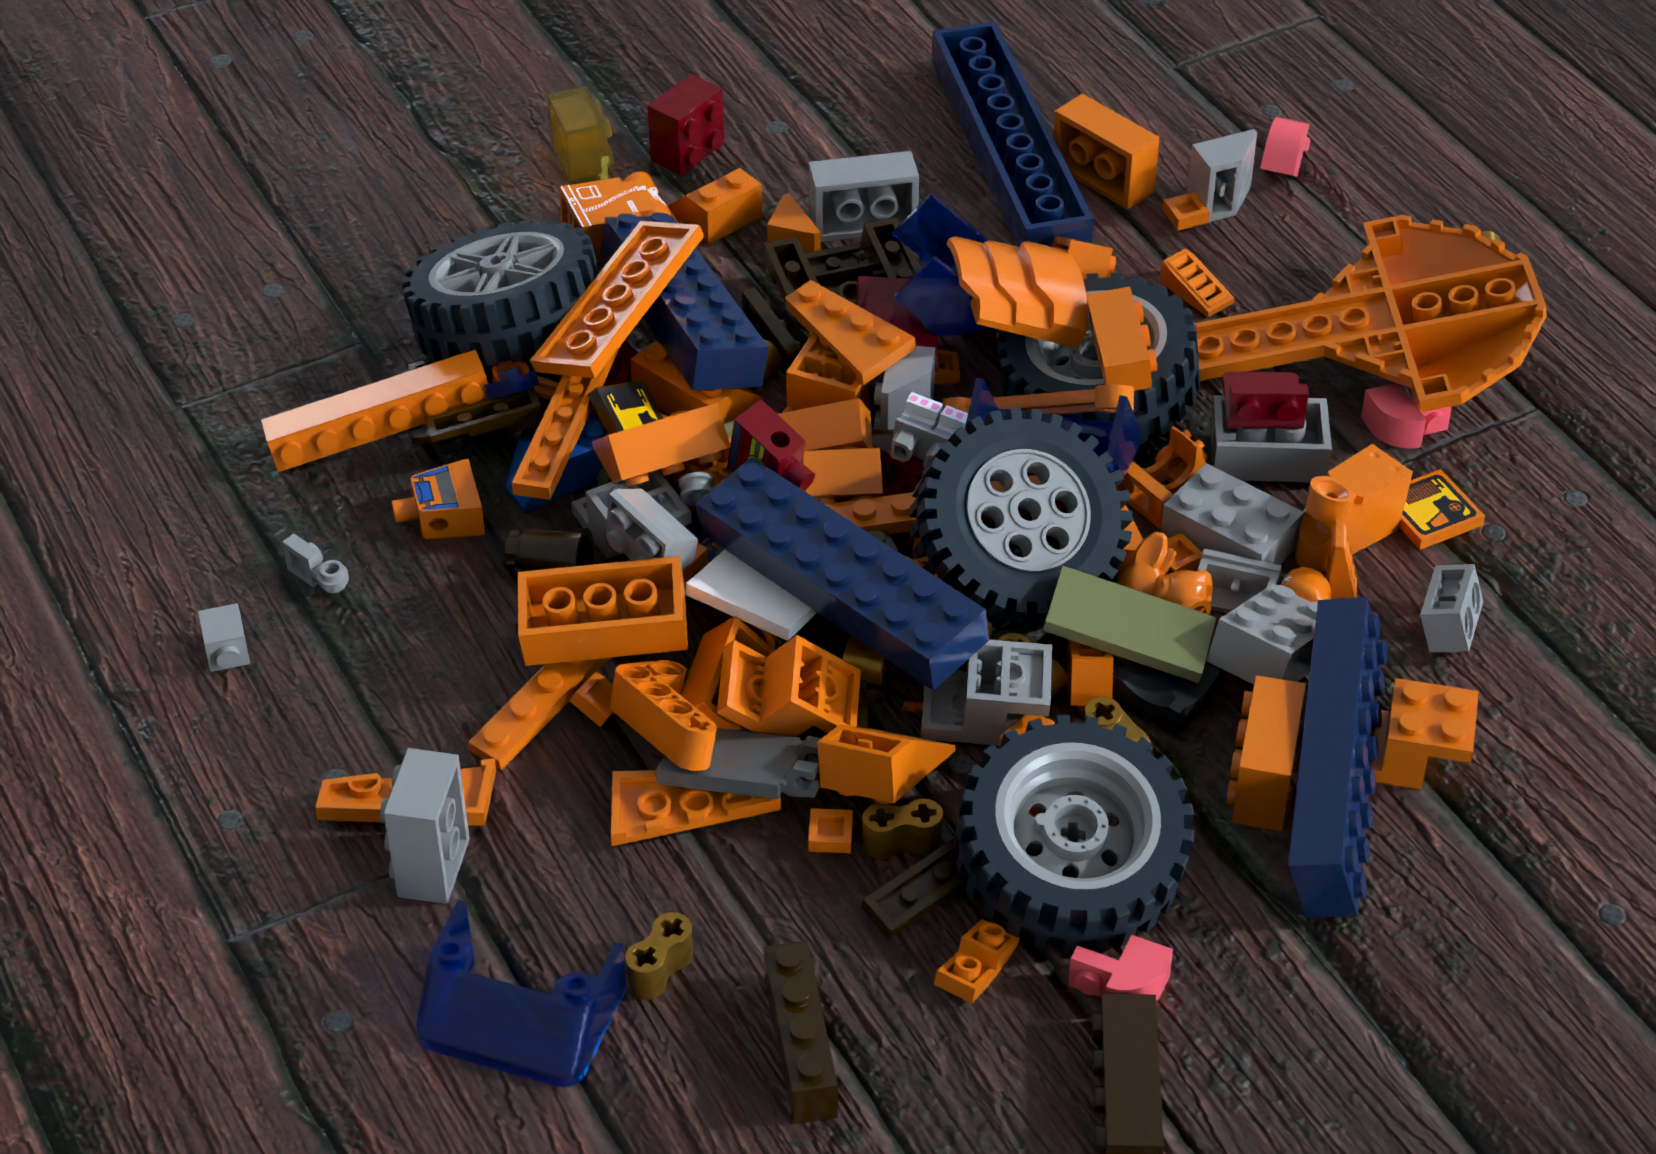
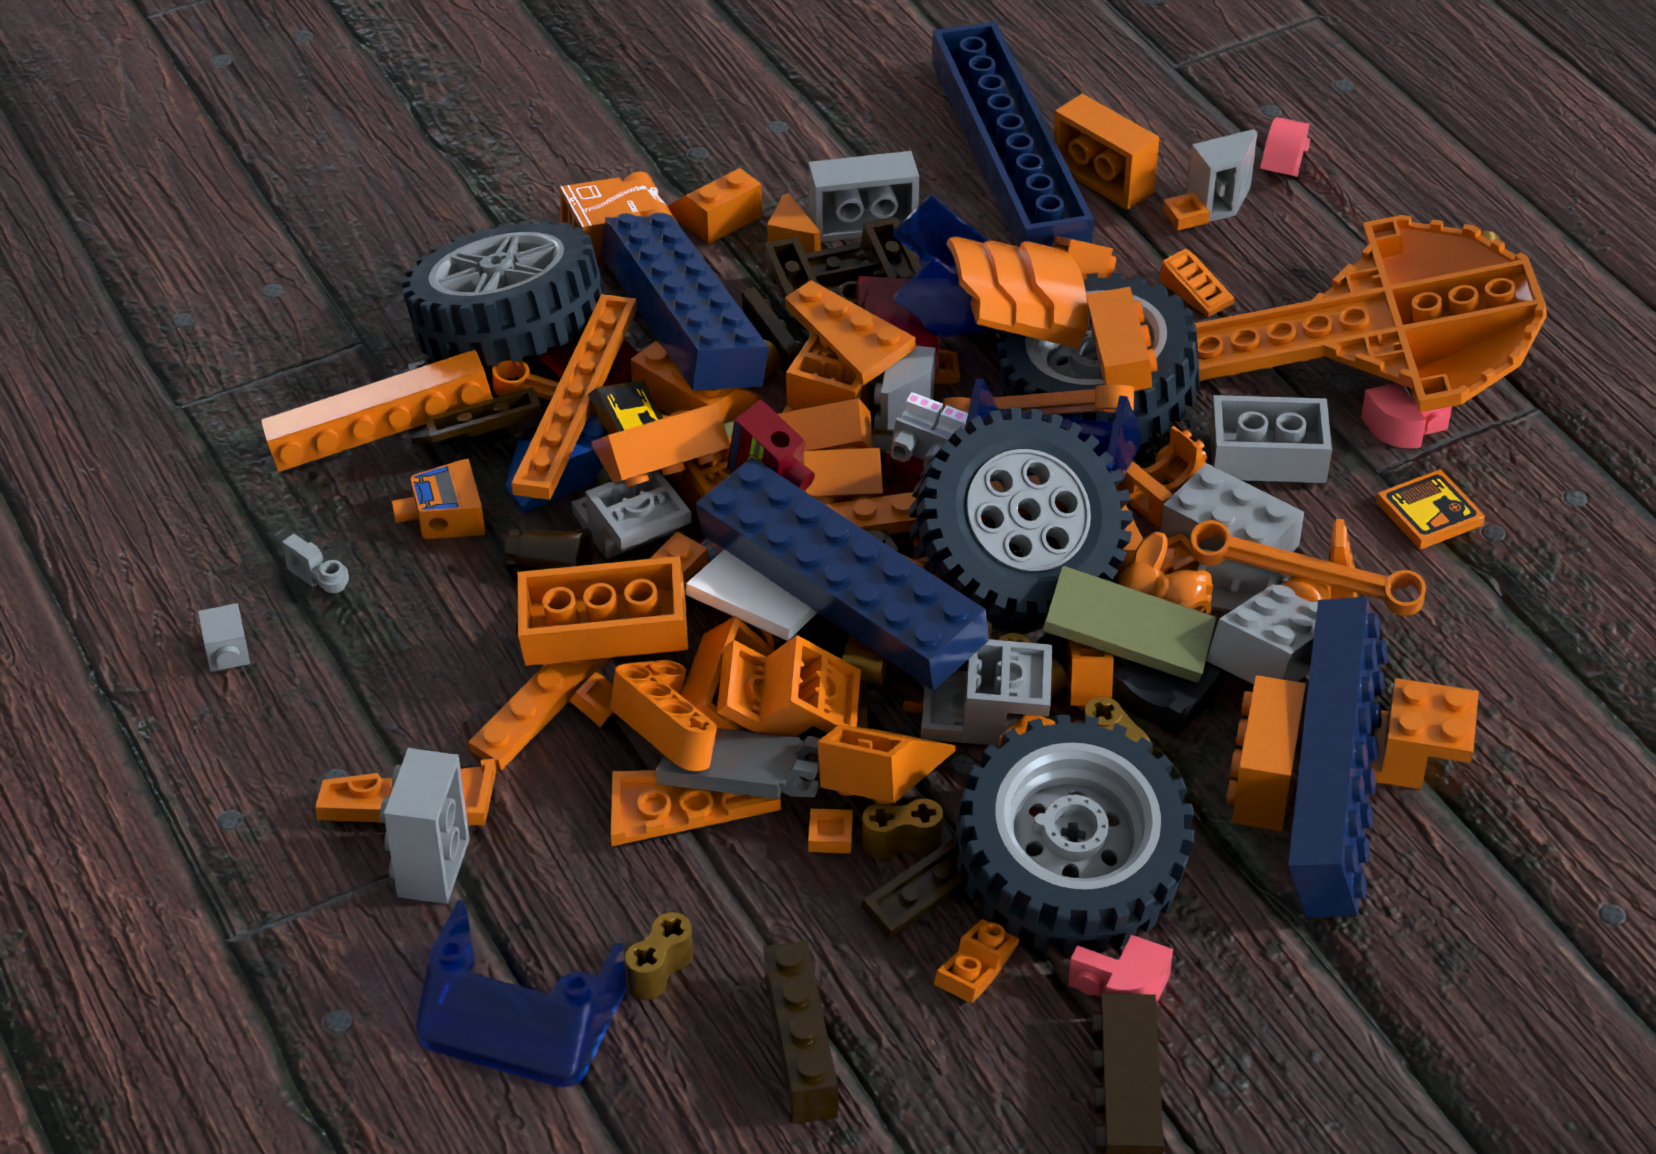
(511, 382): clear blue plate -> none
(580, 135): clear yellow brick -> none
(617, 299): orange plate -> none
(645, 529): light grey slope -> none
(686, 124): dark red brick -> none
(695, 486): light grey bush -> none
(1264, 400): dark red bracket -> none
(1308, 568): none -> orange piece
(1362, 491): orange piece -> none
(1451, 608): light grey brick -> none

